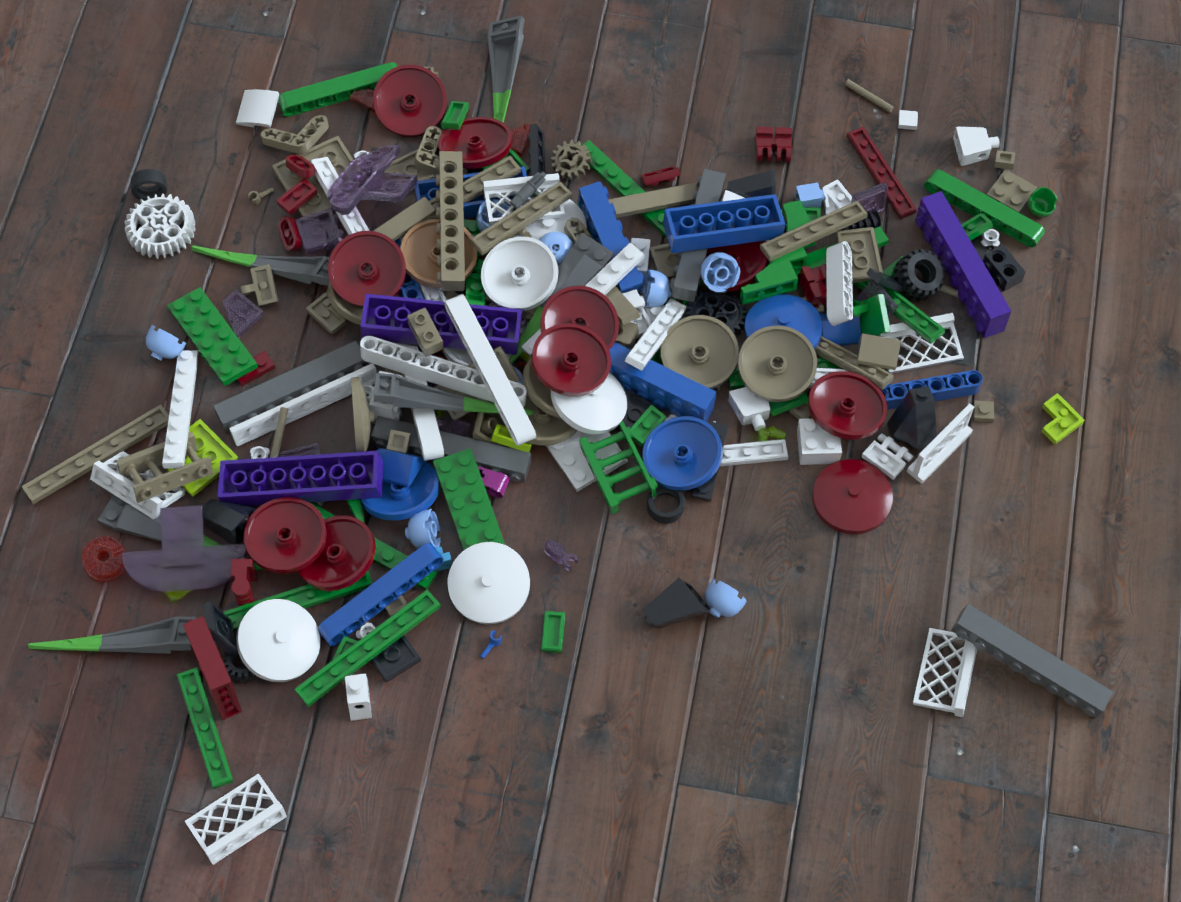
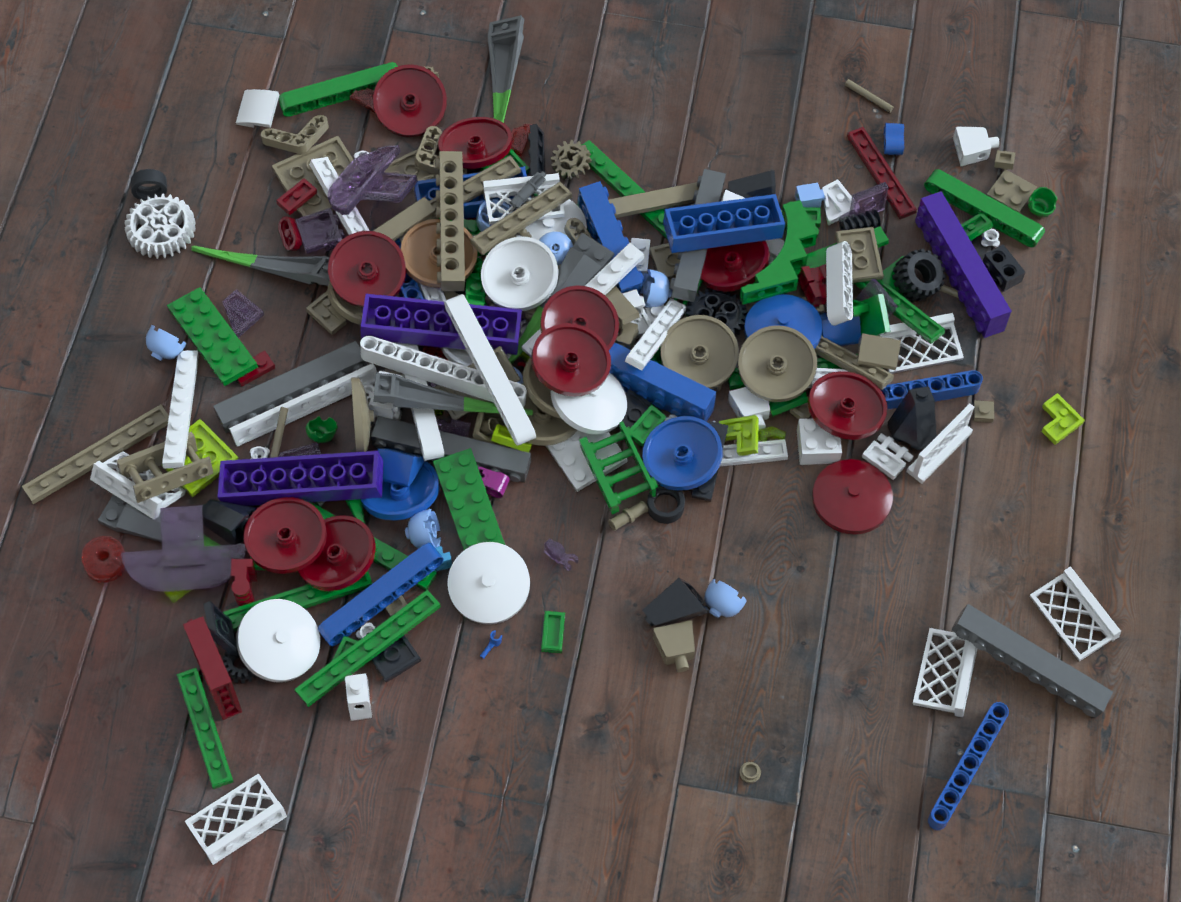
(149, 638): dark grey plate -> none
(257, 200): dark tan hand -> none
(263, 285): dark tan plate -> none
(300, 166): dark red plate -> none
(321, 430): none -> green hair
(398, 441): dark tan plate -> none
(425, 332): dark tan brick -> none
(455, 115): green tile -> none
(628, 515): none -> dark tan pin
(666, 174): dark red plate -> none
(675, 644): none -> dark tan torso
(720, 272): light blue cylinder -> none
(745, 431): none -> lime plate
(750, 772): none -> dark tan plate
(779, 141): dark red legs -> none
(813, 231): dark tan tile -> none
(884, 280): black tile -> none
(893, 139): none -> blue axle
(907, 120): white tile -> none
(963, 773): none -> blue beam
(1088, 602): none -> white fence

